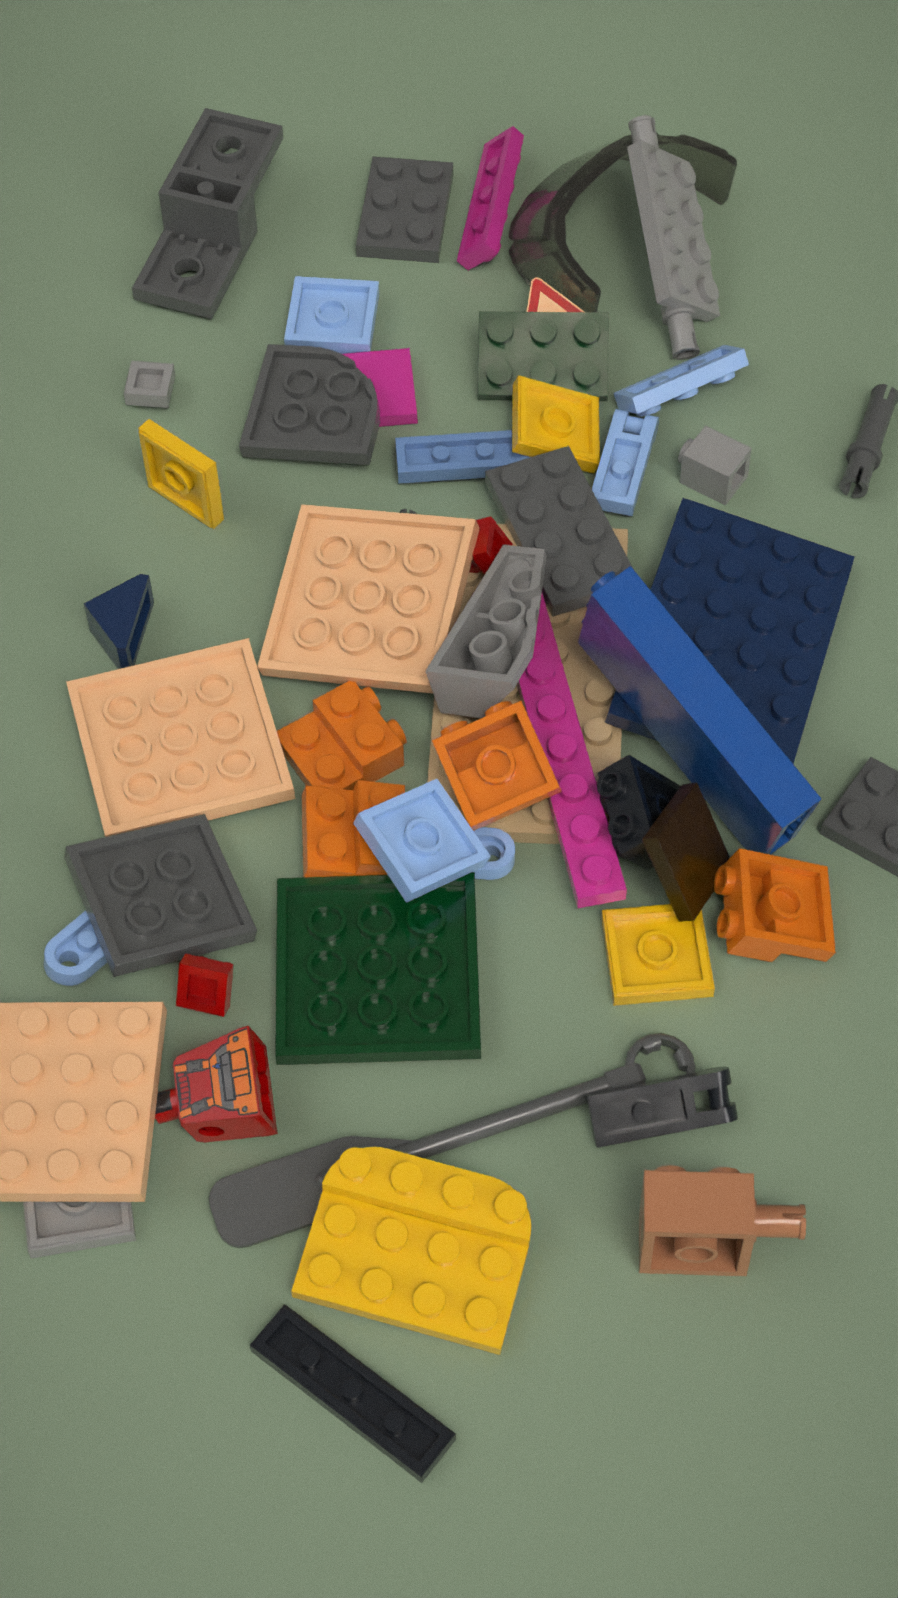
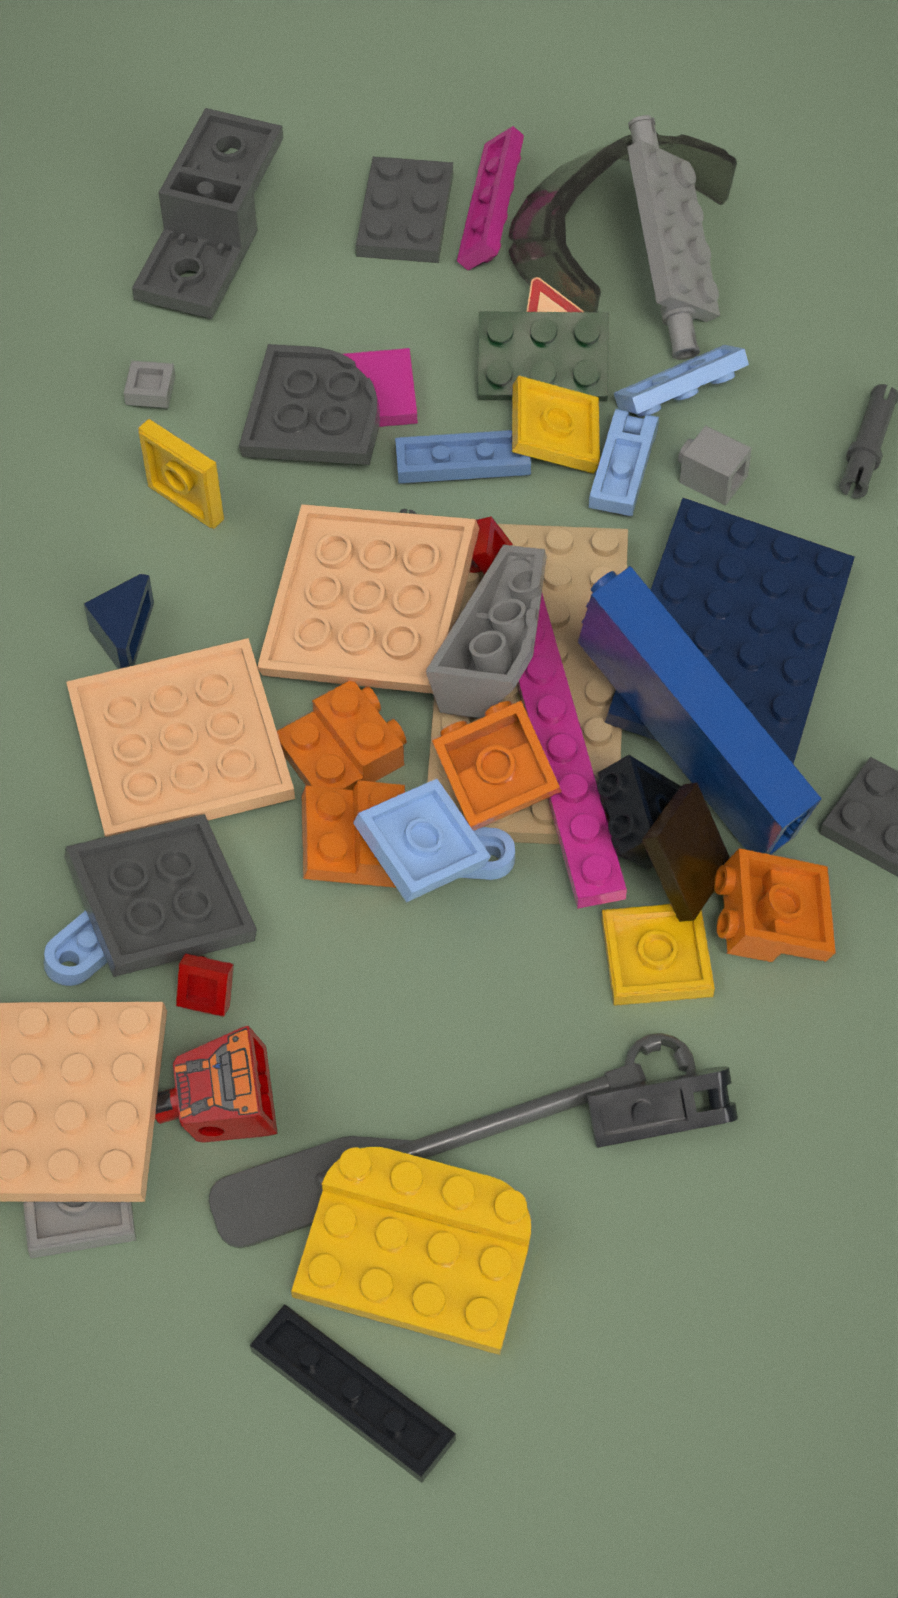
(332, 314): light blue plate -> none
(375, 974): dark green plate -> none
(555, 510): dark grey plate -> none
(707, 1221): nougat brick -> none

